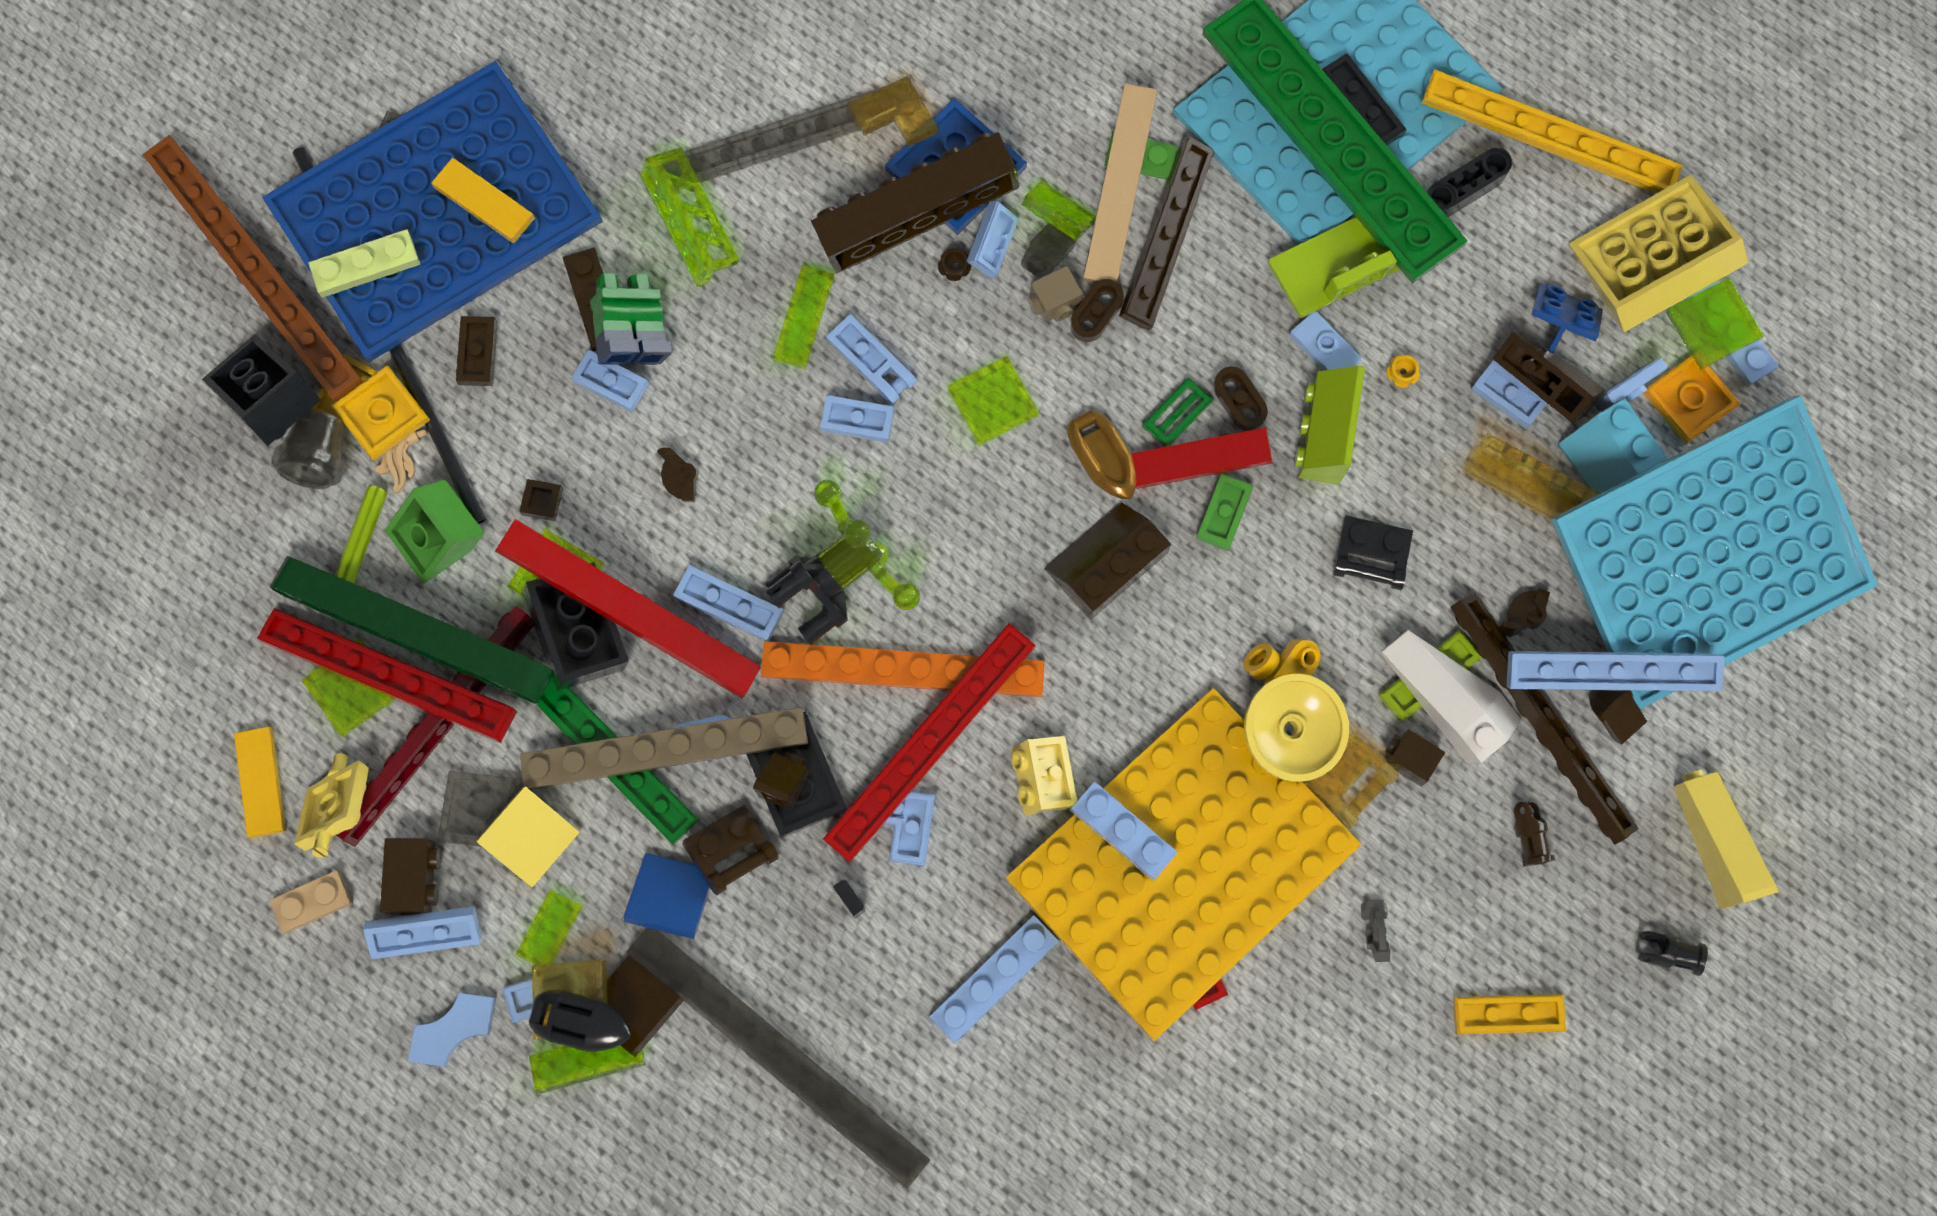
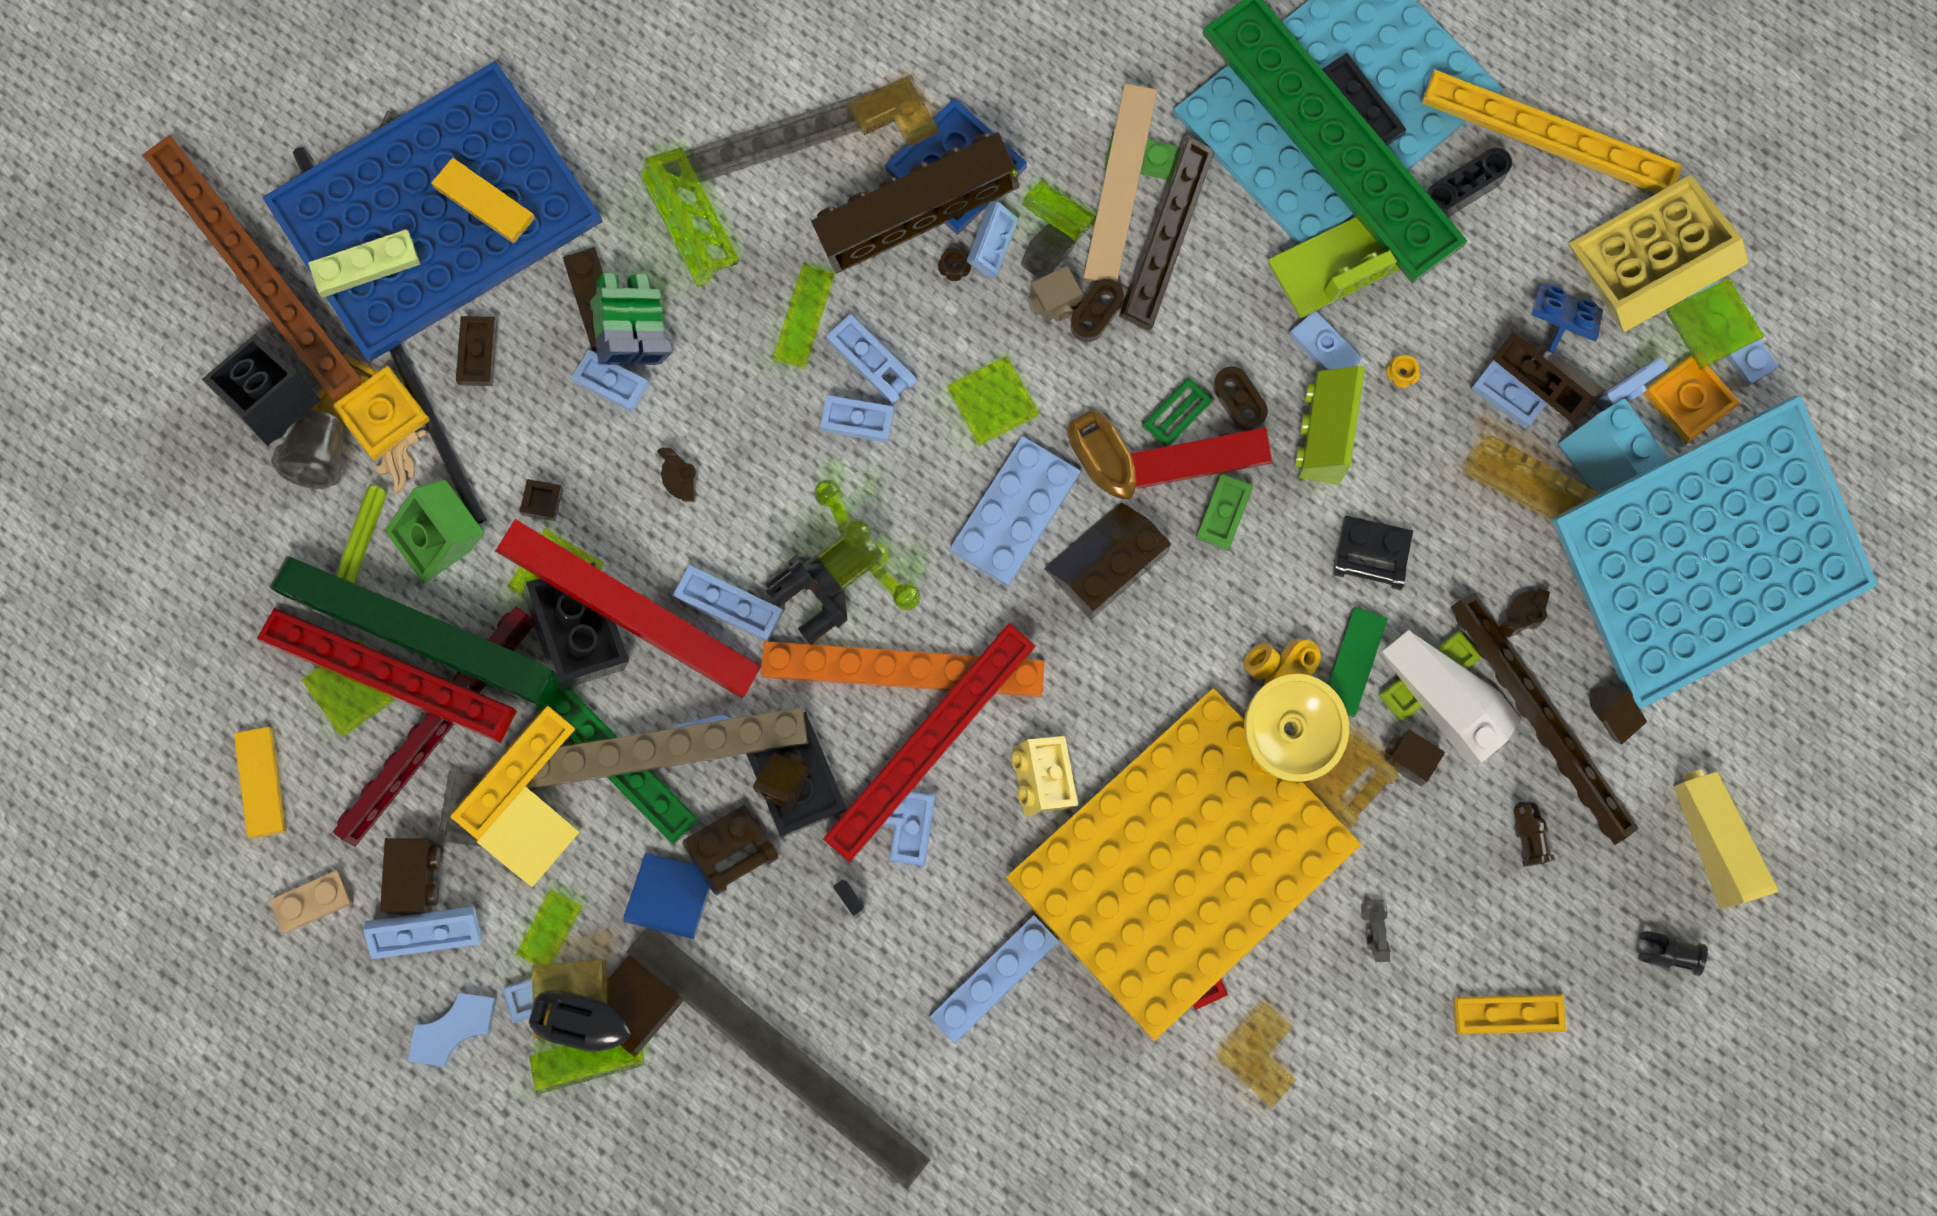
(332, 805): light yellow plate -> none
(511, 772): none -> yellow fence
(1015, 511): none -> light blue plate
(1123, 831): light blue plate -> none
(1249, 1055): none -> clear yellow tile
(1356, 657): none -> green tile
(1615, 671): light blue plate -> none

